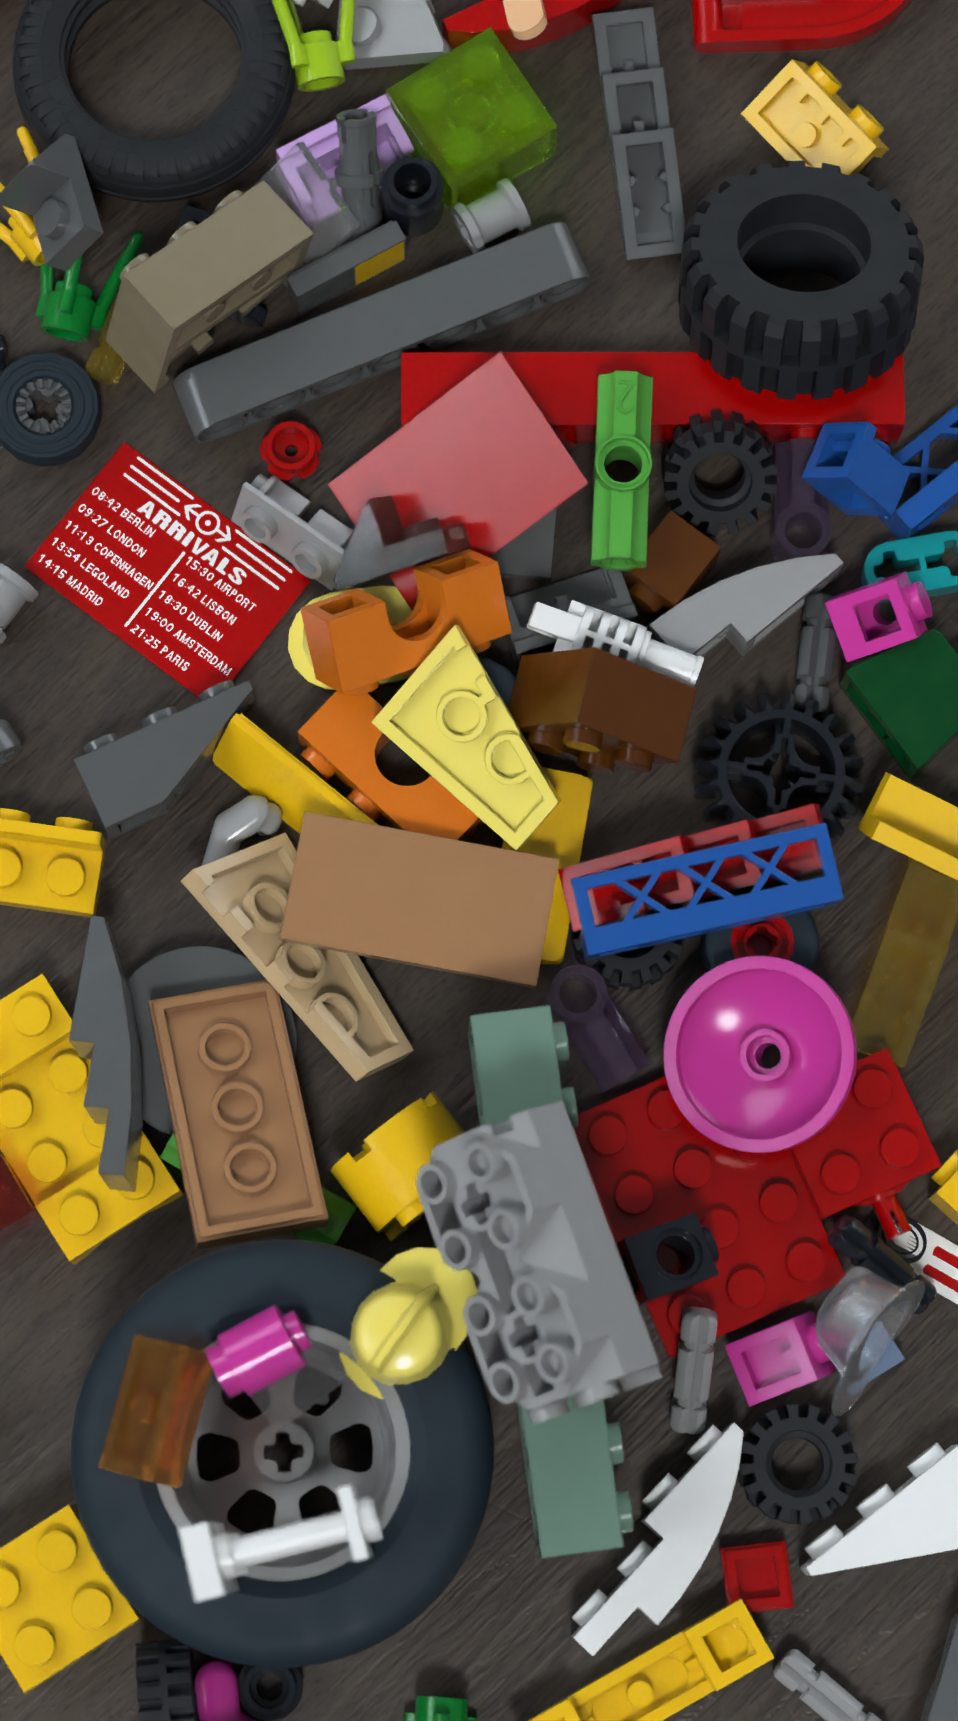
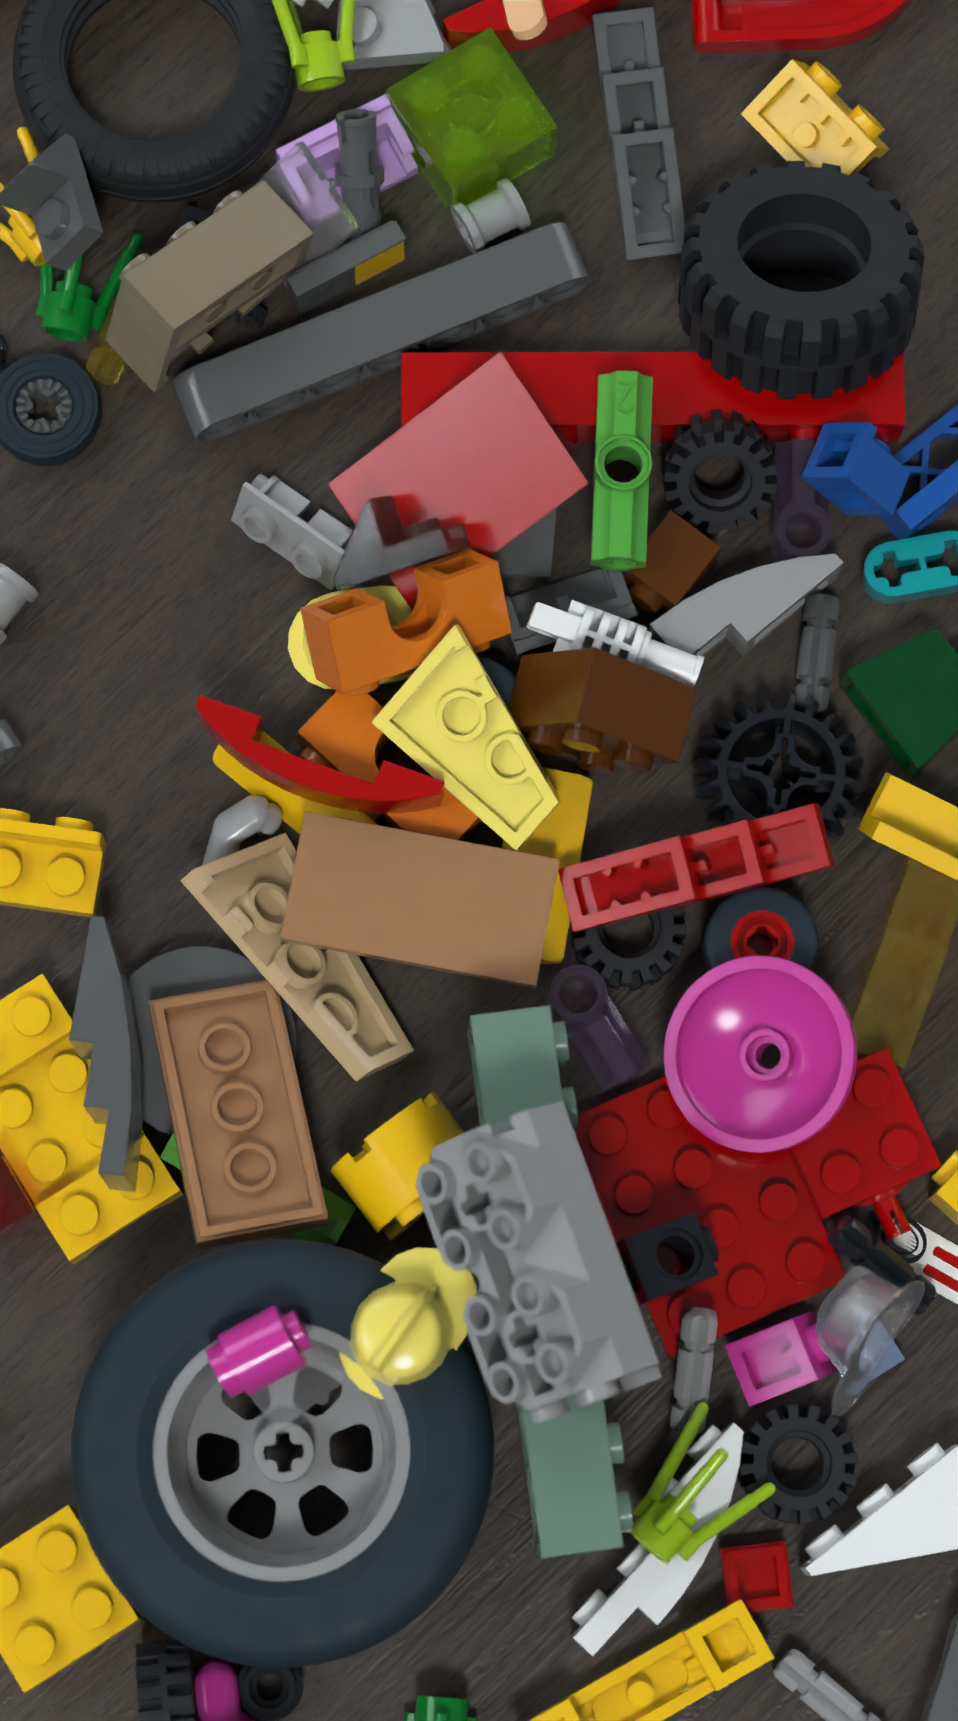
(153, 767): dark grey slope -> none
(157, 1411): clear orange slope -> none
(167, 572): red sticker -> none
(219, 1557): white fence -> none
(291, 435): red plate -> none
(393, 792): none -> red slope
(413, 195): black brick -> none
(667, 1524): none -> lime plant
(711, 916): blue fence -> none
(860, 624): dark pink brick -> none

